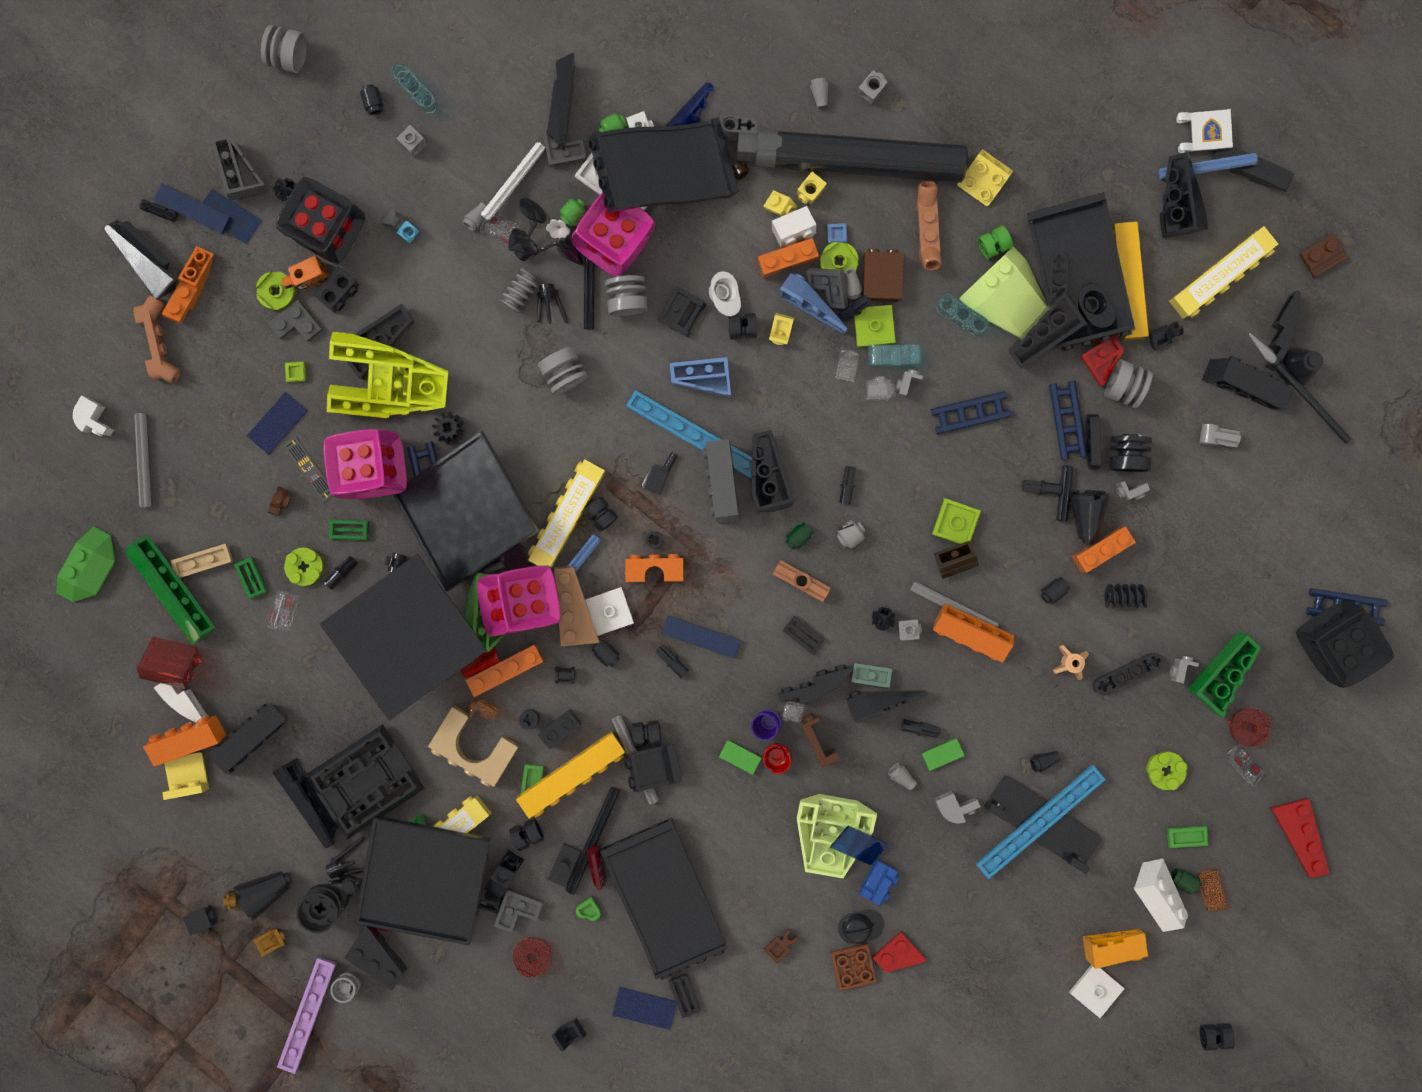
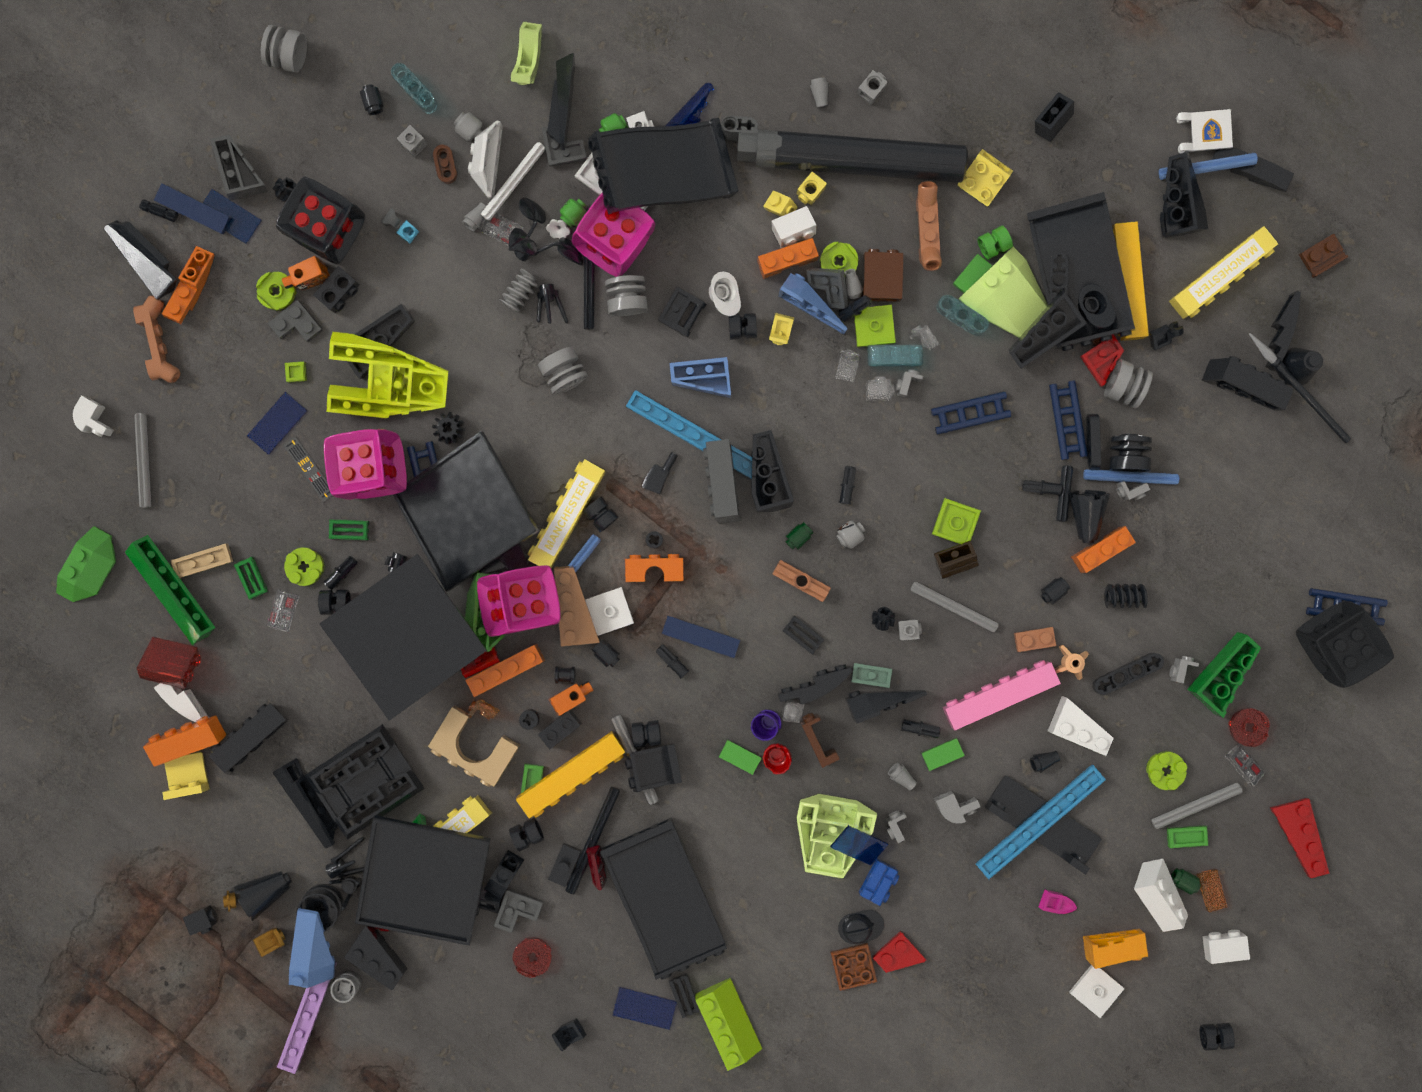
(280, 499): reddish brown piece -> none
(310, 953): none -> medium blue wedge
(331, 602): none -> black wheel
(444, 165): none -> reddish brown plate
(468, 126): none -> light grey head
(486, 158): none -> white wedge
(528, 54): none -> yellowish green arch
(562, 703): none -> orange torso
(588, 909): bright green tile -> none
(728, 1023): none -> lime slope
(740, 170): dark brown plate -> none
(778, 947): reddish brown plate -> none
(837, 233): medium blue tile -> none
(894, 831): none -> light grey bracket
(928, 339): none -> clear bracket
(972, 273): none -> bright green tile
(973, 633): orange brick -> none
(1001, 695): none -> bright pink brick
(1035, 639): none -> nougat plate
(1054, 117): none -> black brick
(1056, 903): none -> dark pink plate
(1079, 728): none -> white wedge
(1127, 476): none -> medium blue axle
(1196, 806): none -> light grey axle
(1214, 435): light grey piece -> none
(1226, 947): none -> white brick

